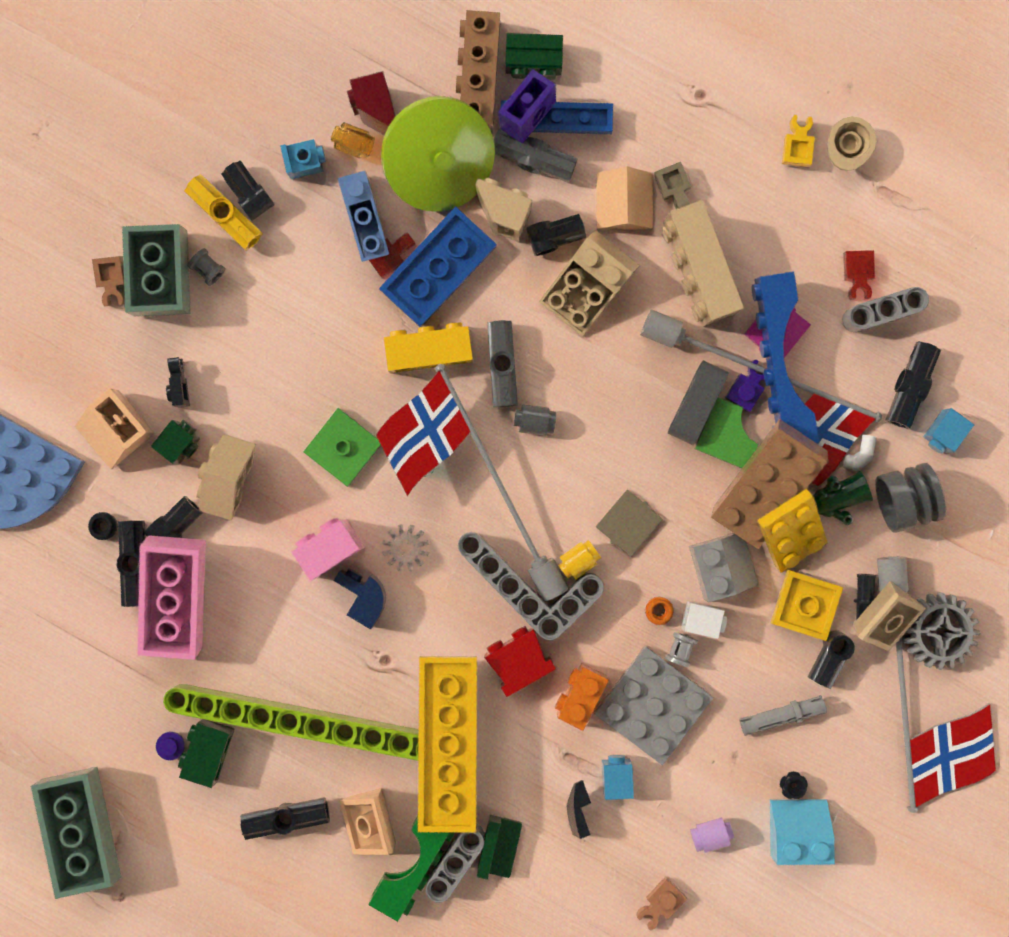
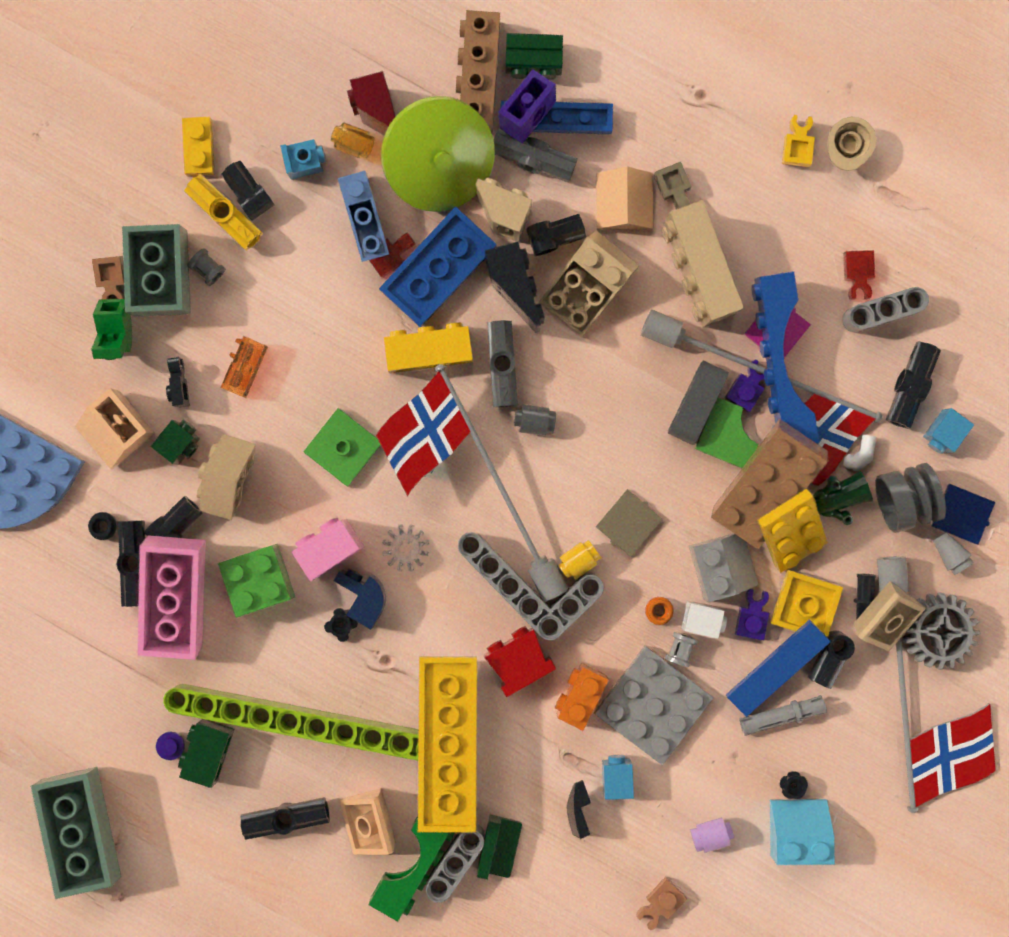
(112, 329): none -> green brick
(198, 146): none -> yellow plate
(244, 366): none -> clear orange plate
(256, 580): none -> bright green brick
(333, 625): none -> black plate
(509, 278): none -> black slope
(752, 620): none -> dark purple plate
(778, 668): none -> blue tile
(952, 553): none -> light grey cone
(965, 514): none -> clear blue piece

